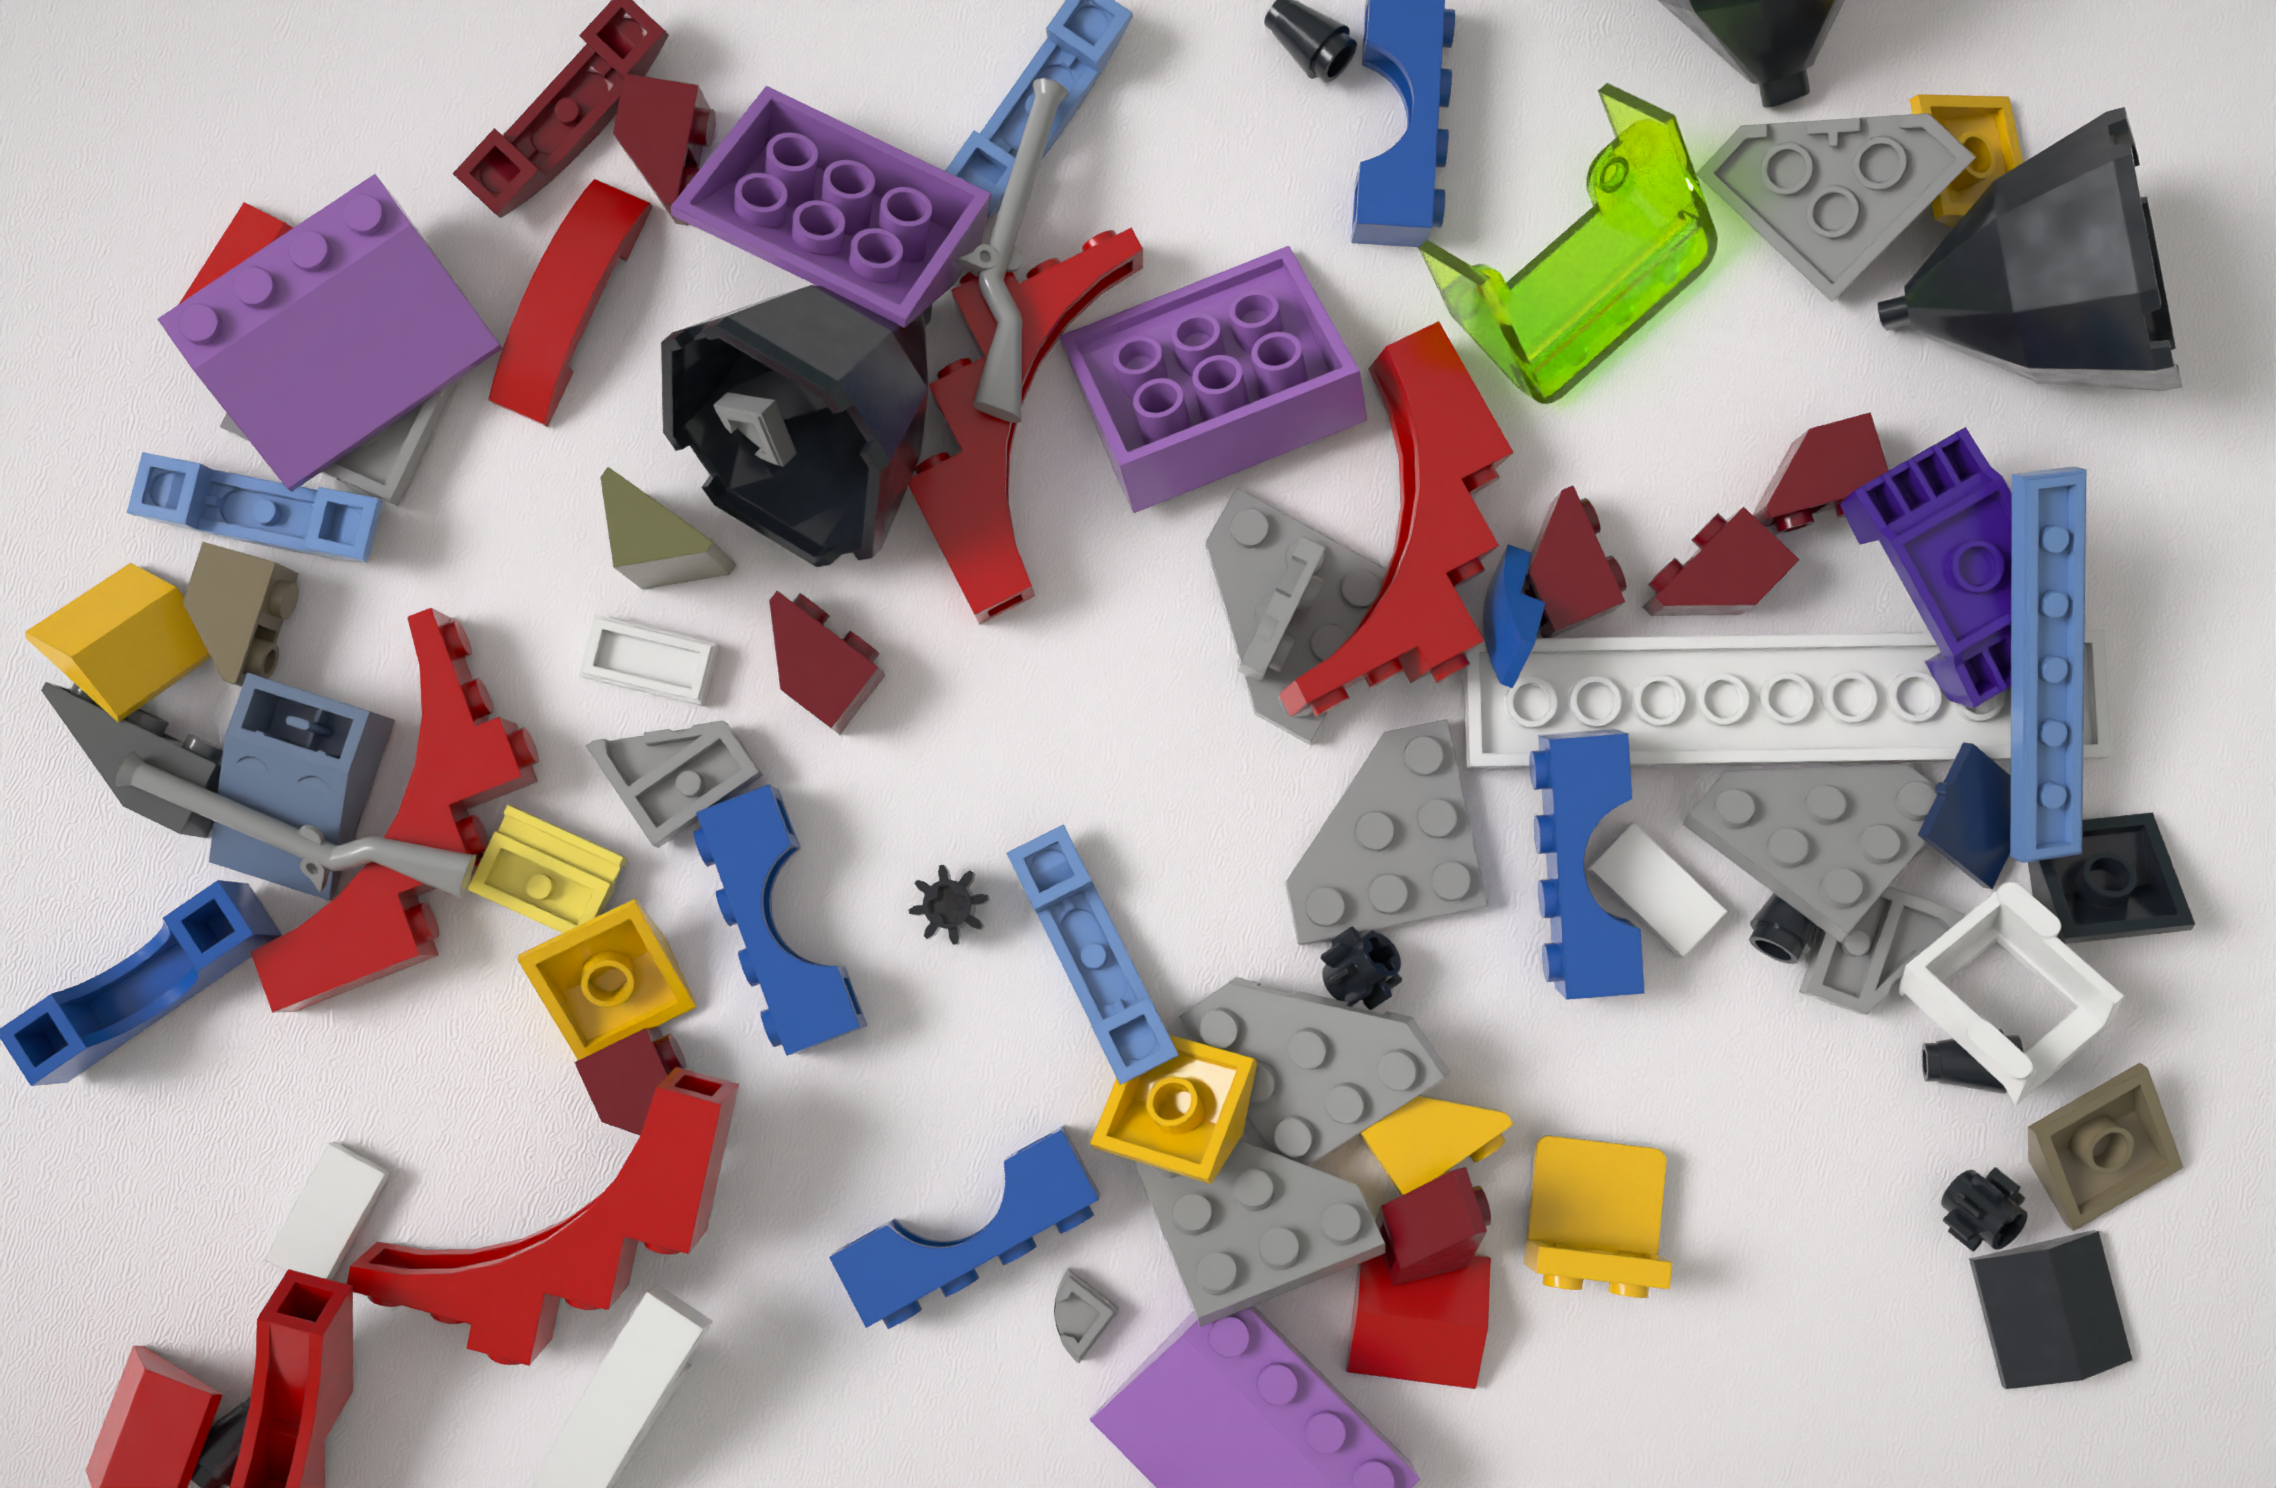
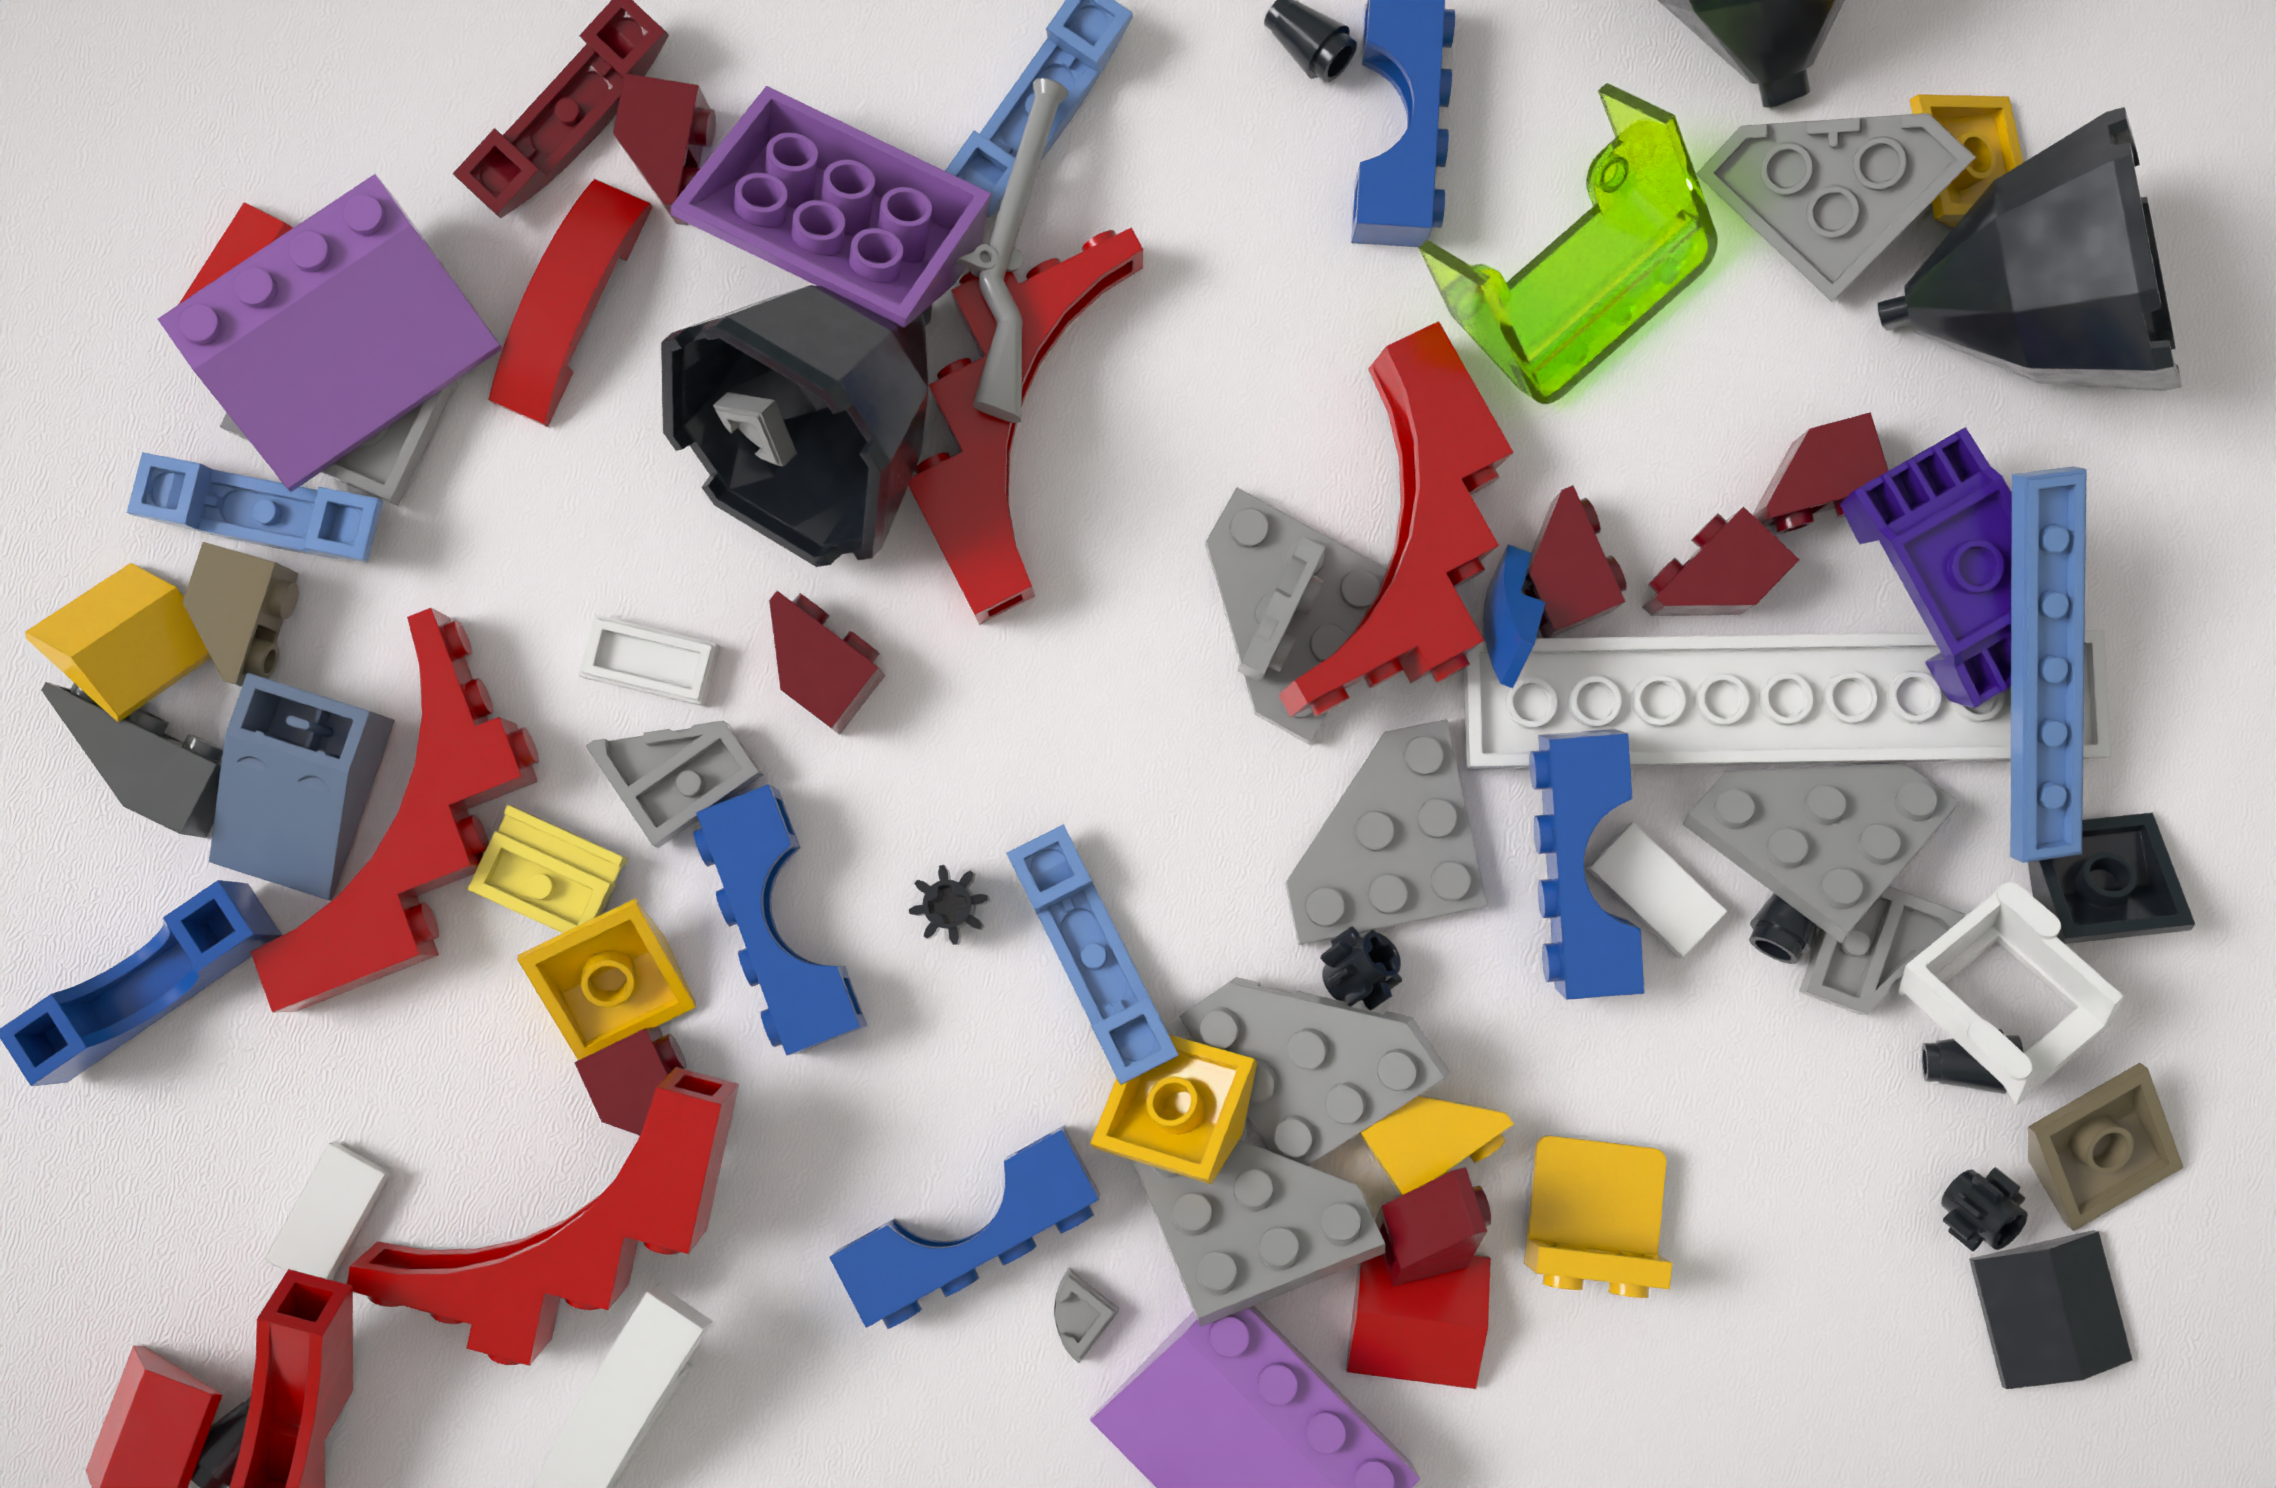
(430, 865): light grey piece -> none
(652, 542): olive slope -> none
(1215, 378): medium lavender slope -> none
(1972, 816): dark blue piece -> none

